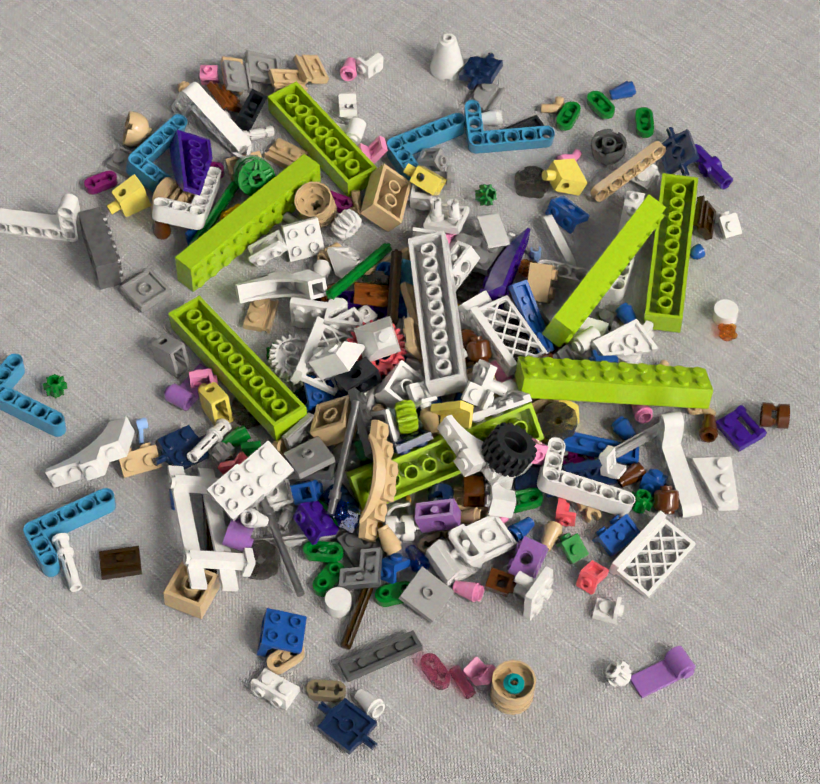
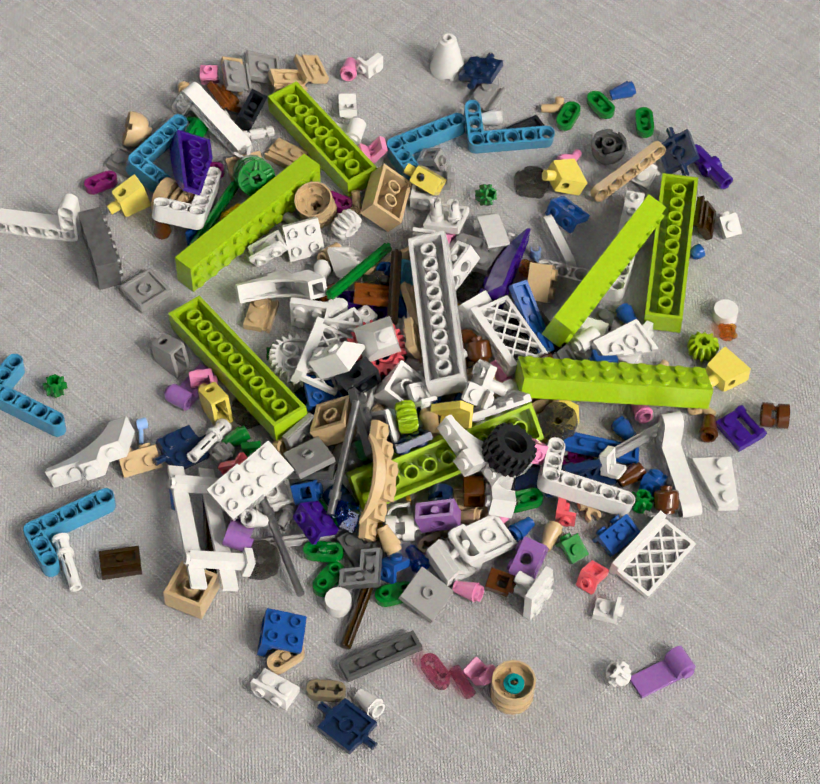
(196, 126): none -> green bracket
(703, 346): none -> lime gear
(727, 370): none -> light yellow torso

